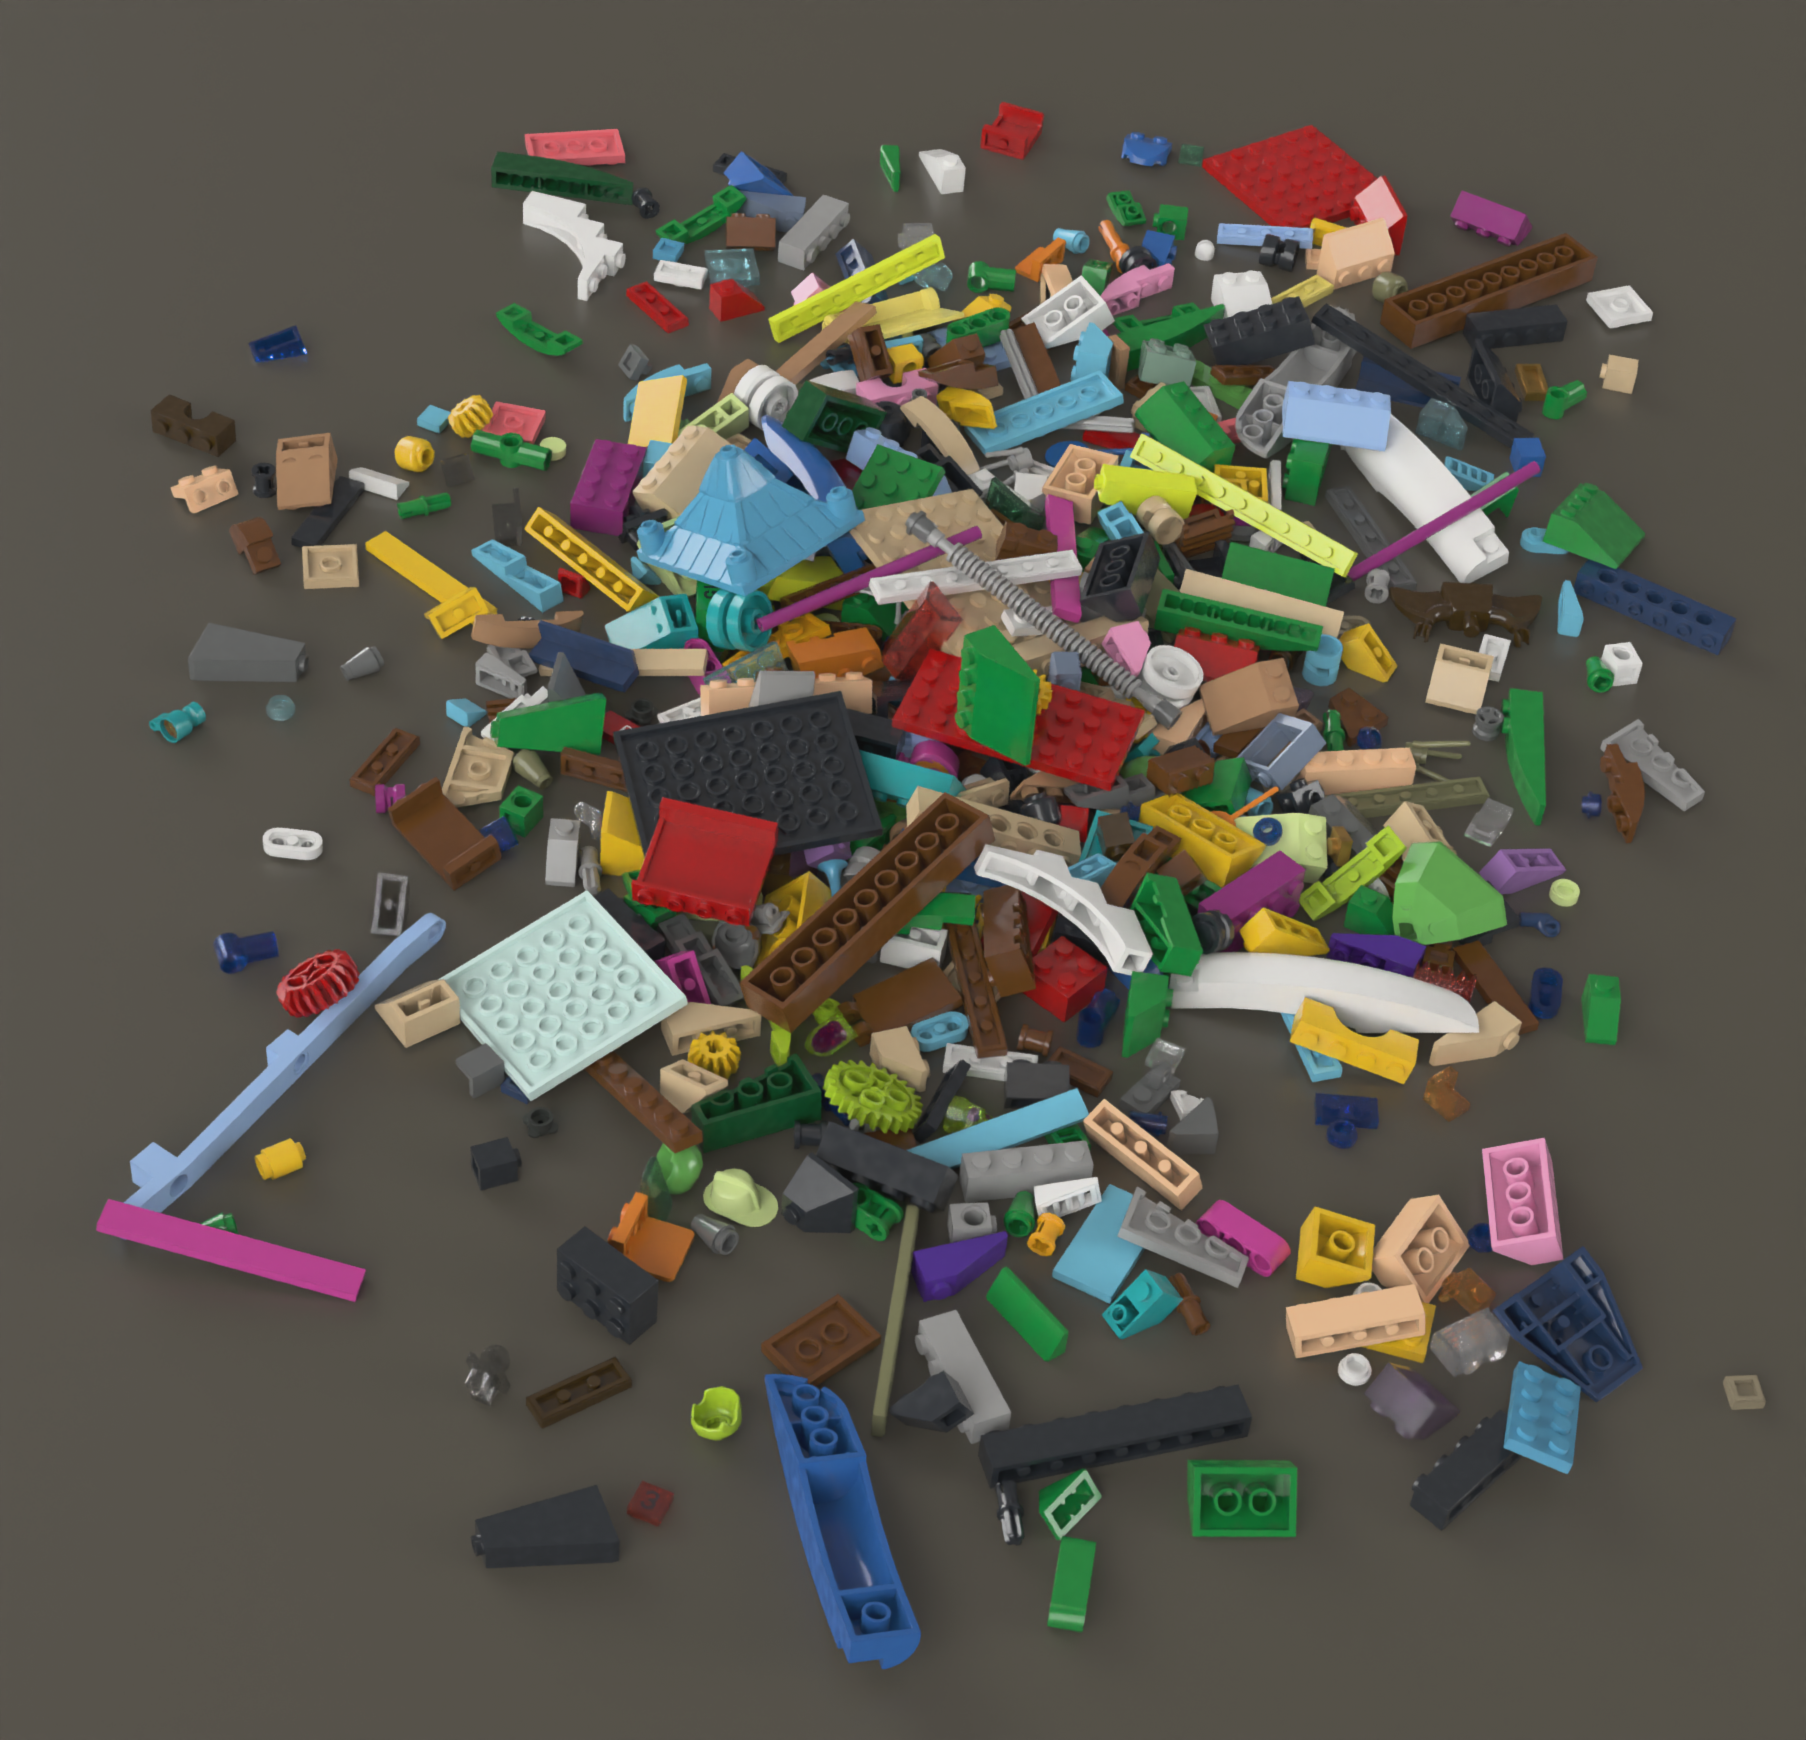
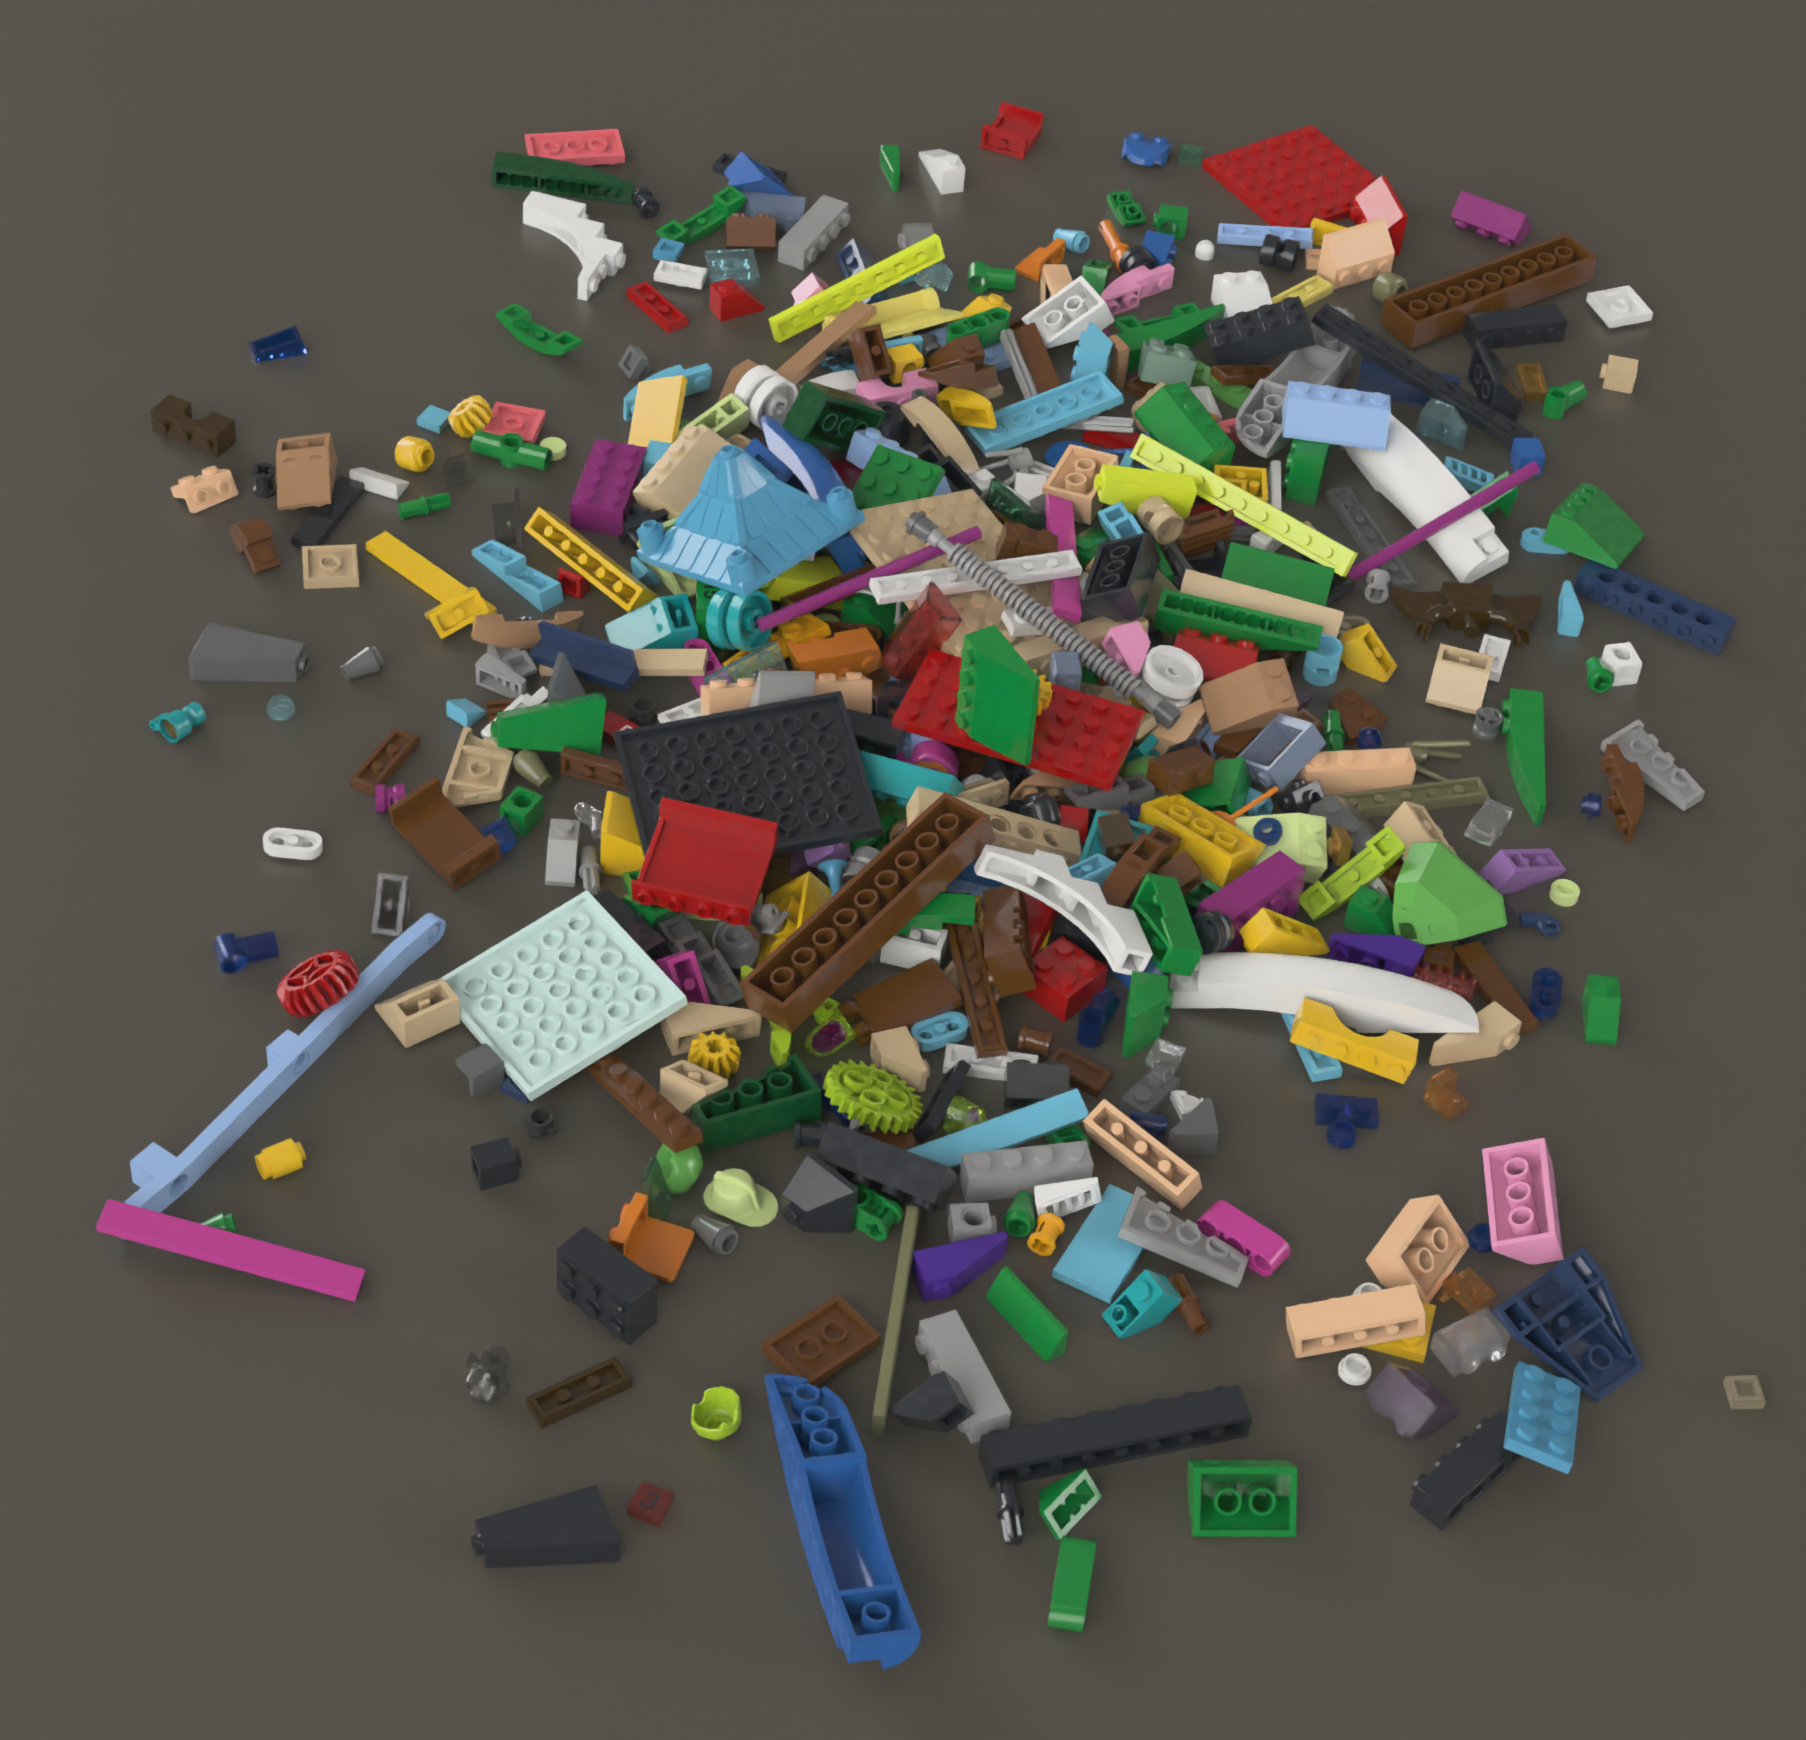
(1334, 1249): yellow slope -> none

